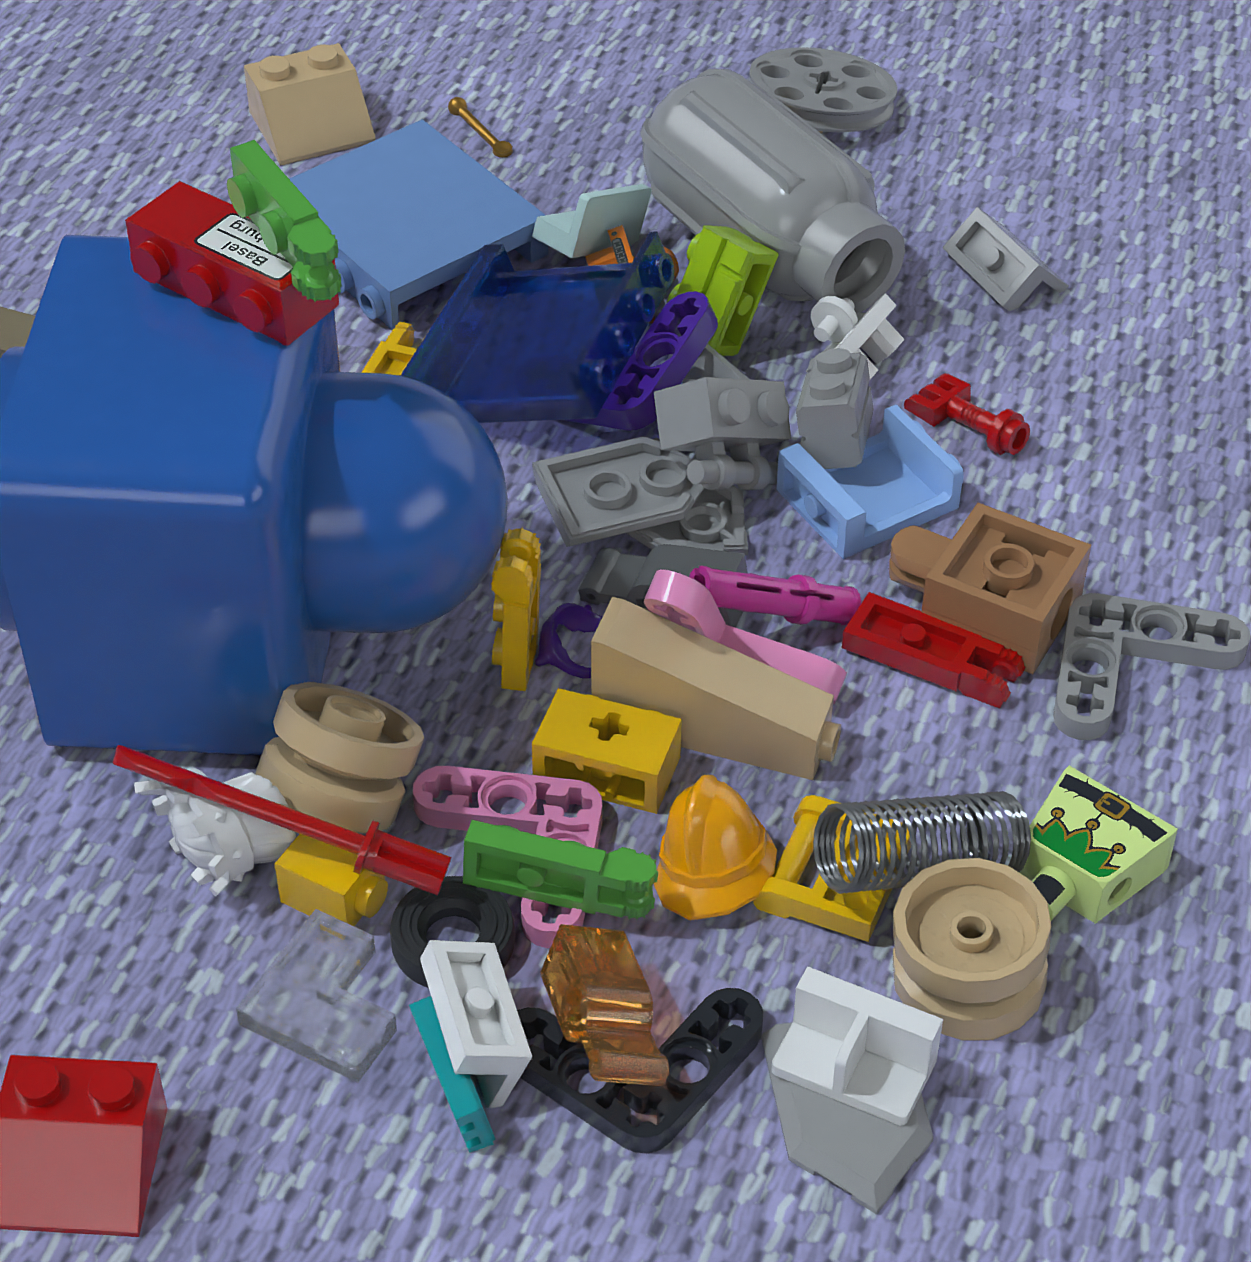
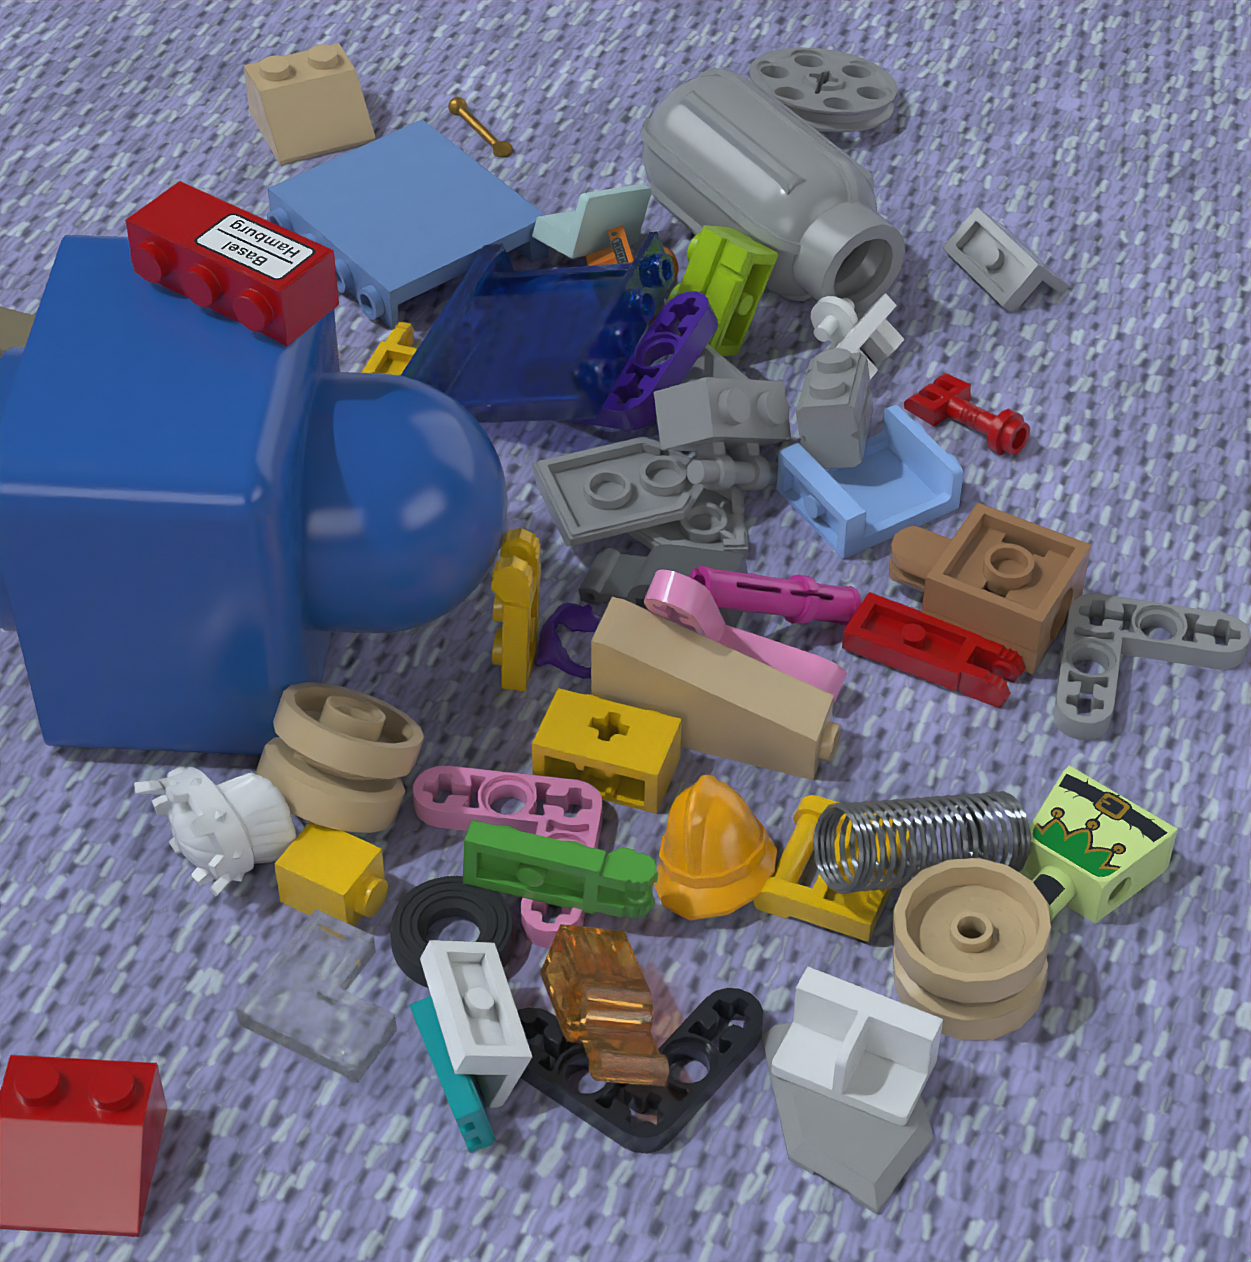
(284, 220): bright green hinge -> none
(375, 851): red piece -> none

